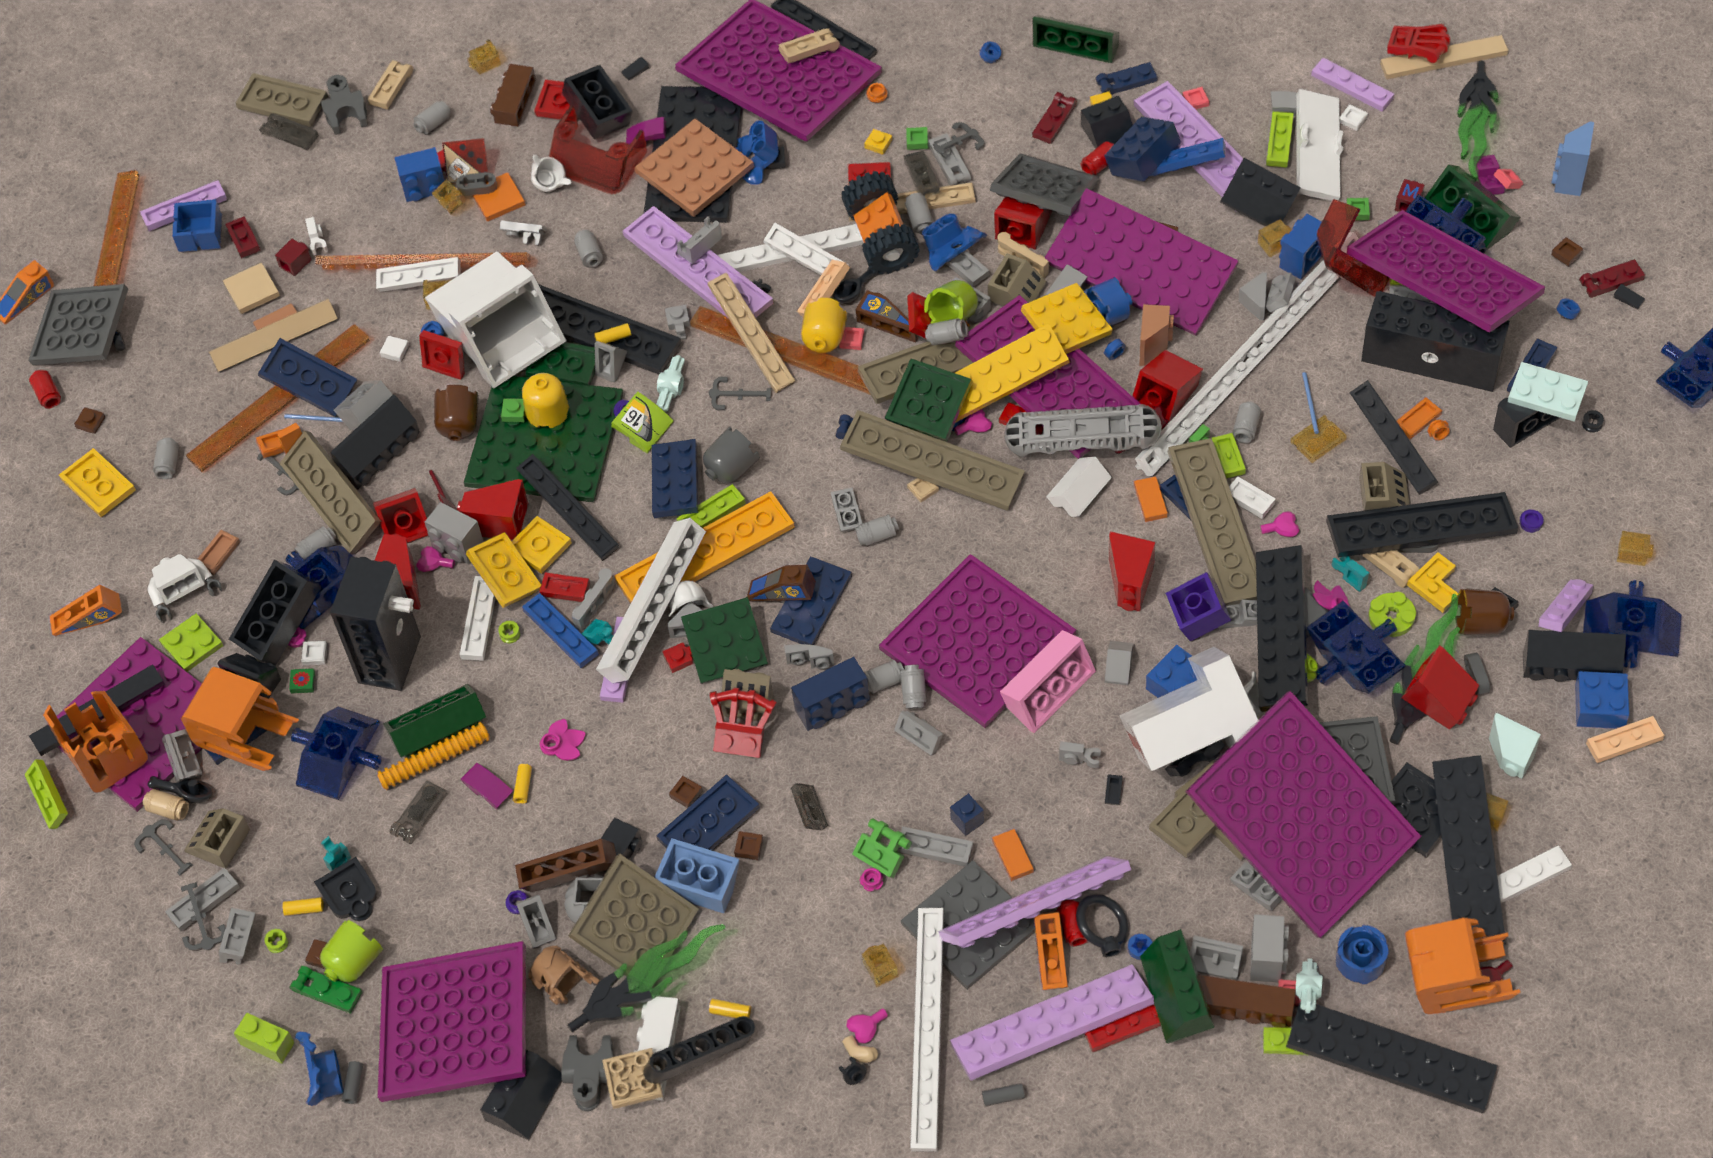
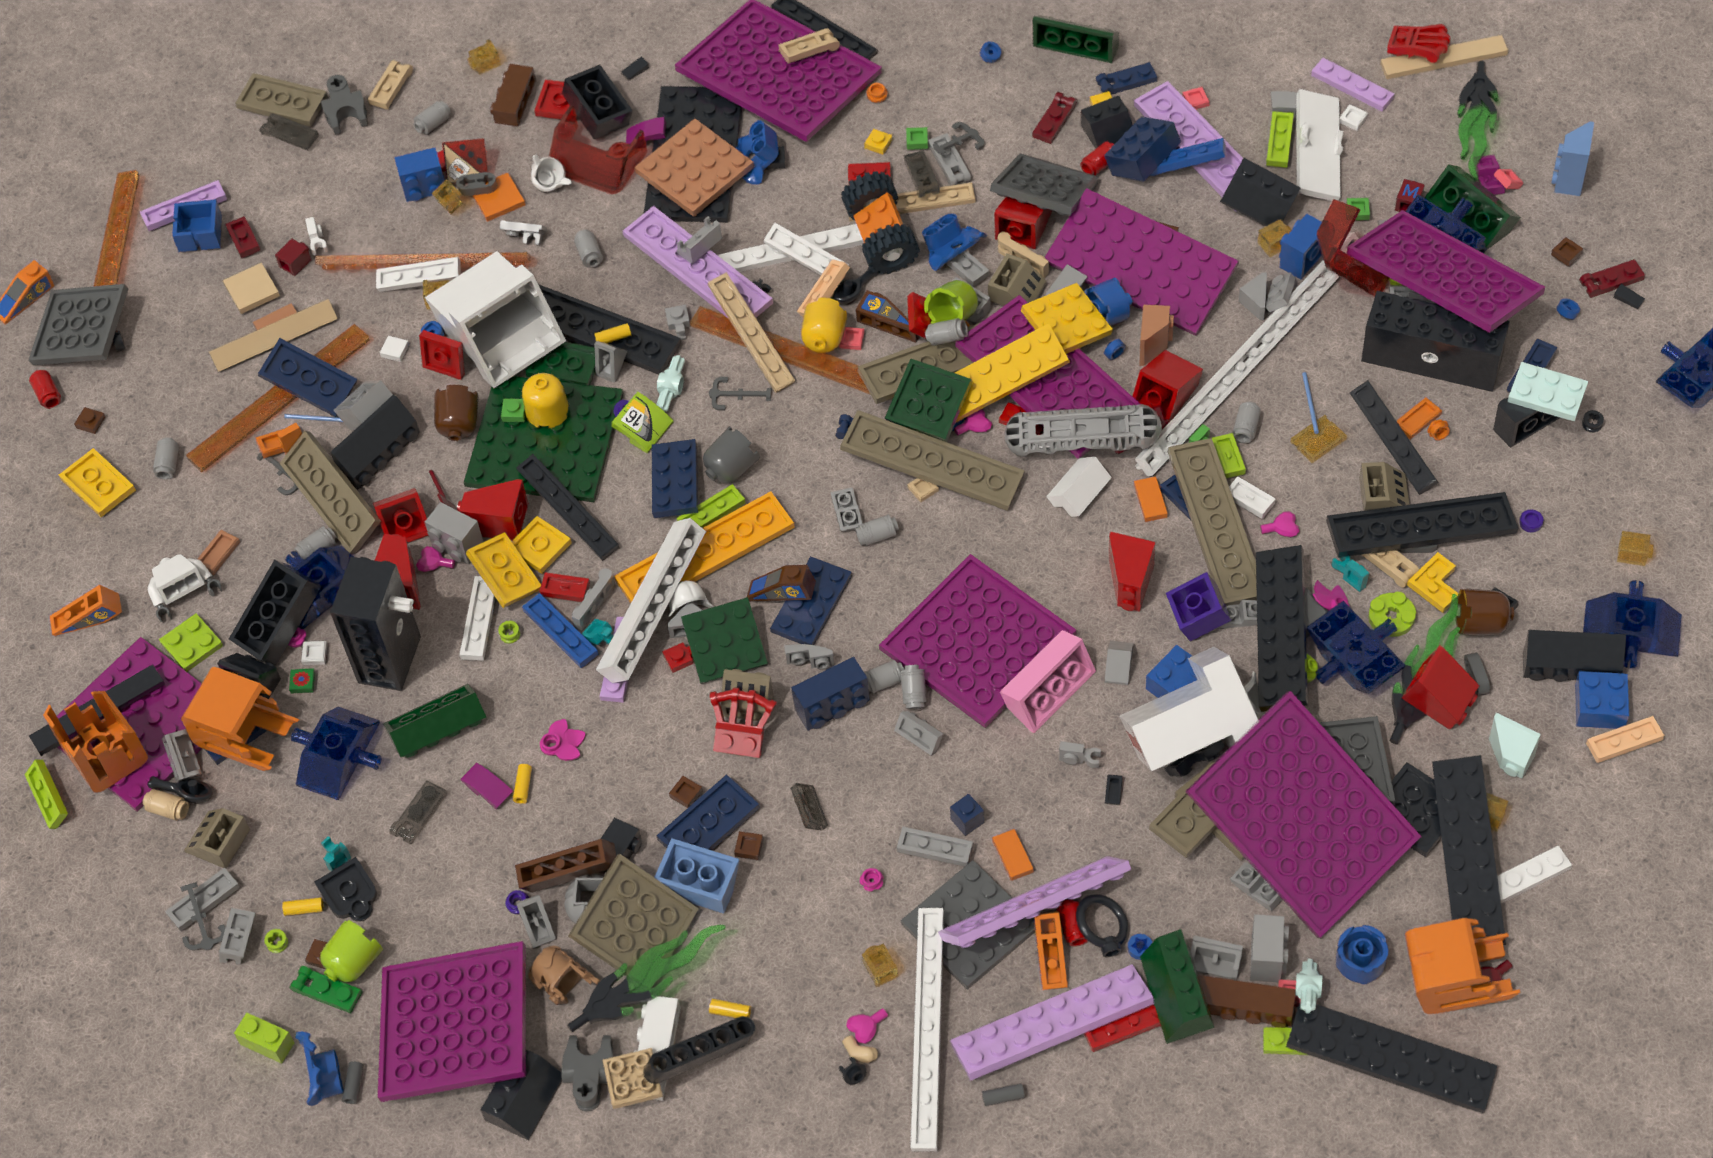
(149, 832): dark grey piece -> none
(434, 755): light orange piece -> none
(876, 853): bright green plate -> none
(918, 212): light grey head -> none
(1566, 605): lavender plate -> none

